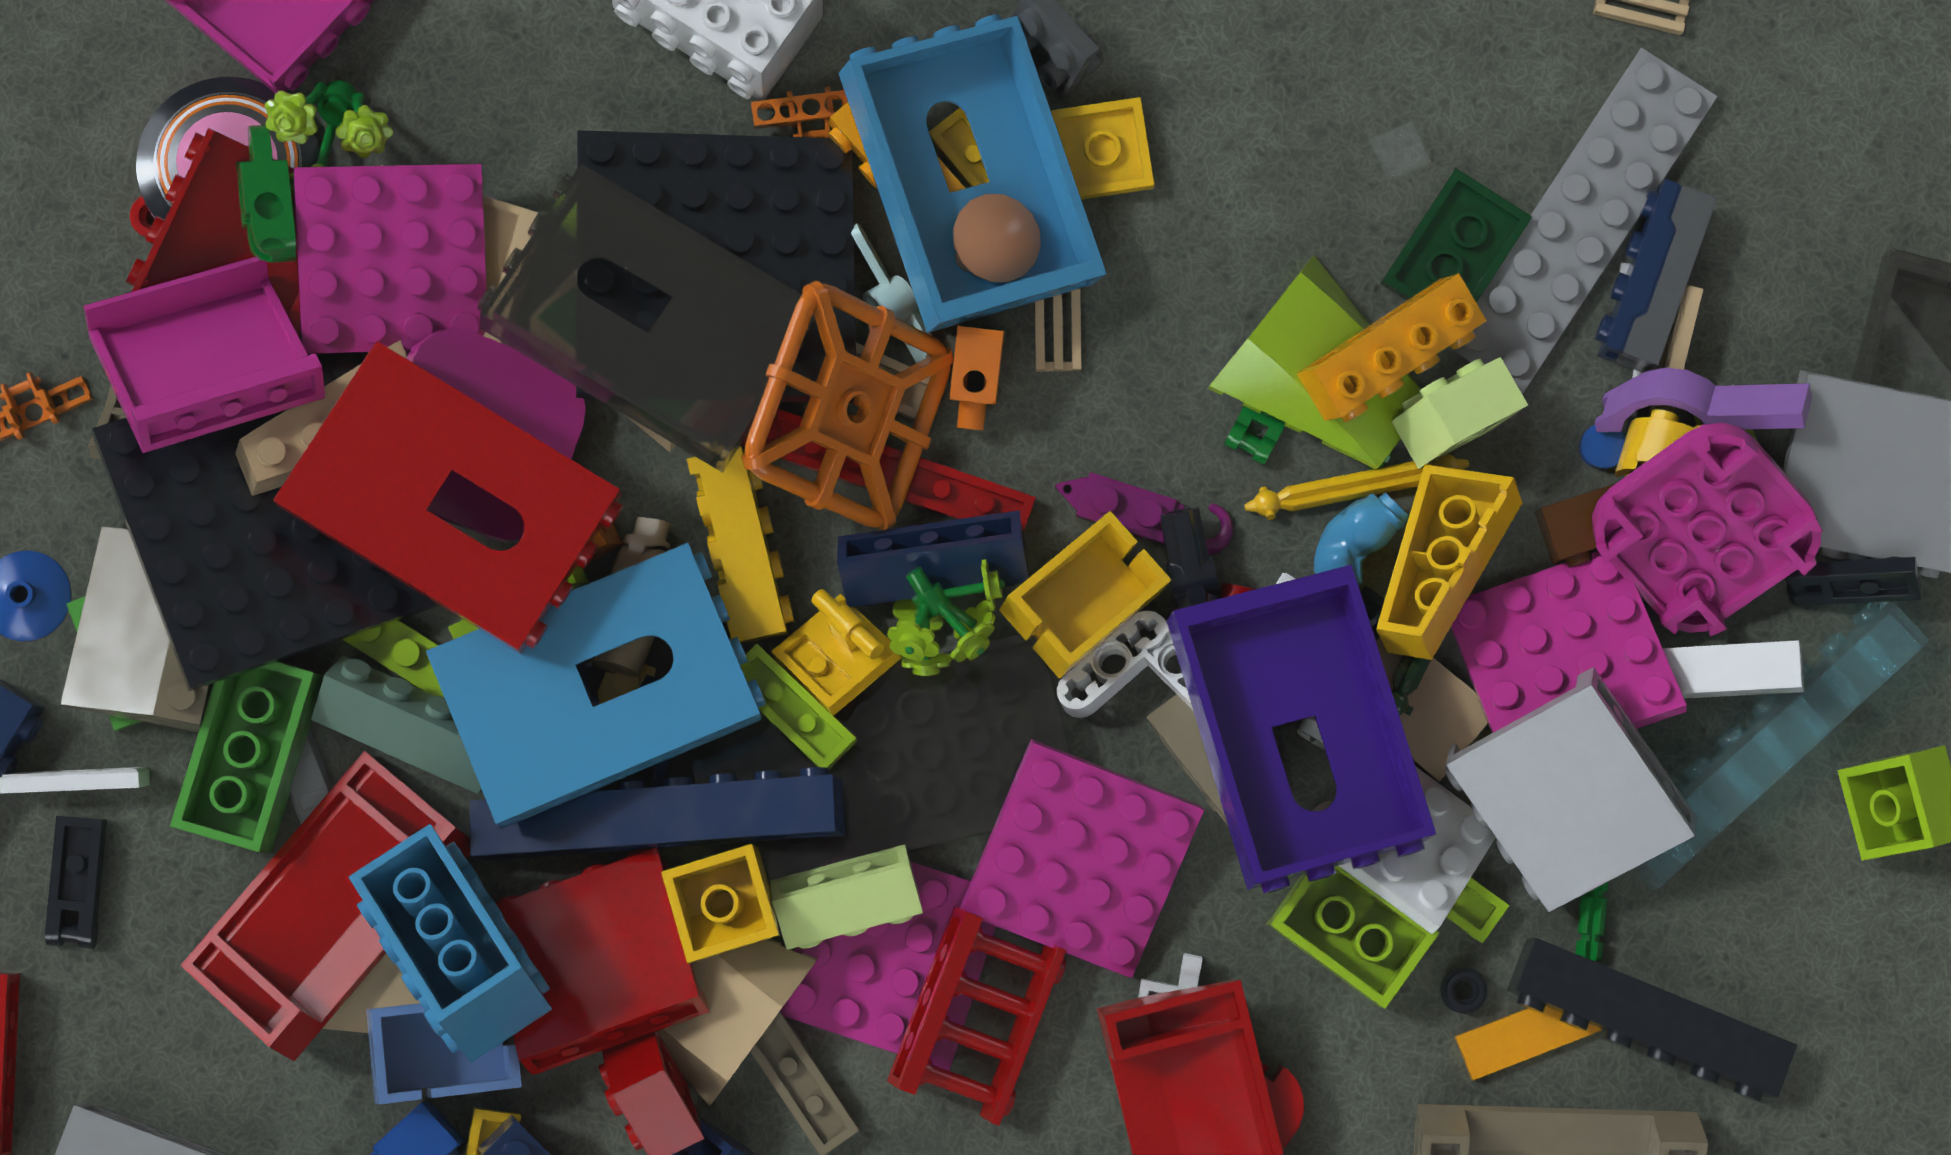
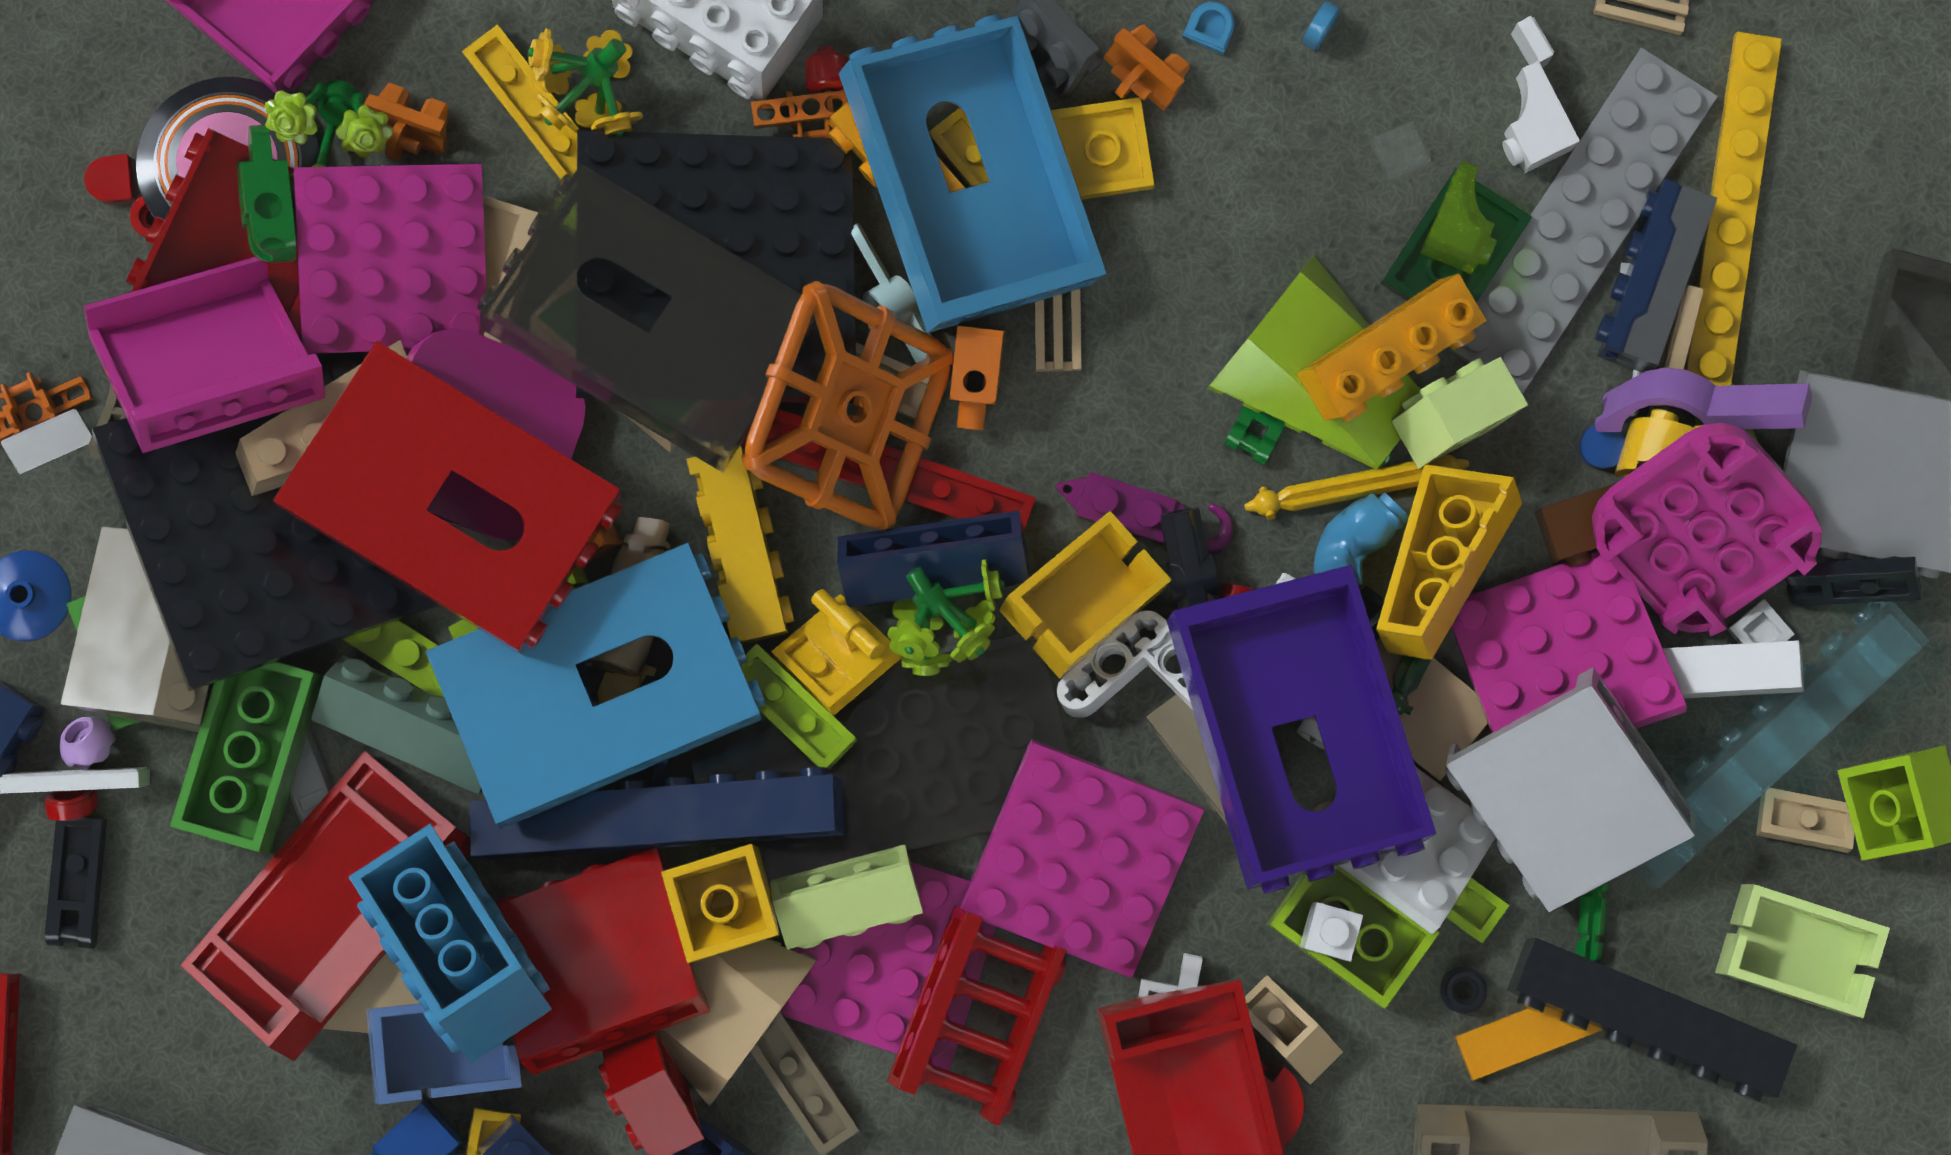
(47, 441): none -> white sticker
(70, 804): none -> red tile
(86, 742): none -> lavender plate
(110, 179): none -> red tile
(410, 127): none -> orange hips
(516, 88): none -> yellow plate
(604, 59): none -> plant
(823, 70): none -> red piece
(996, 238): nougat dish -> none
(1144, 71): none -> orange hips
(1210, 27): none -> dark azure tile
(1290, 1030): none -> tan slope
(1321, 25): none -> dark azure tile
(1331, 931): none -> white brick
(1460, 230): none -> clear neon green arch
(1532, 41): none -> white tile
(1542, 126): none -> white arch
(1737, 191): none -> yellow plate
(1760, 626): none -> white tile
(1802, 950): none -> yellowish green piece
(1805, 820): none -> tan plate

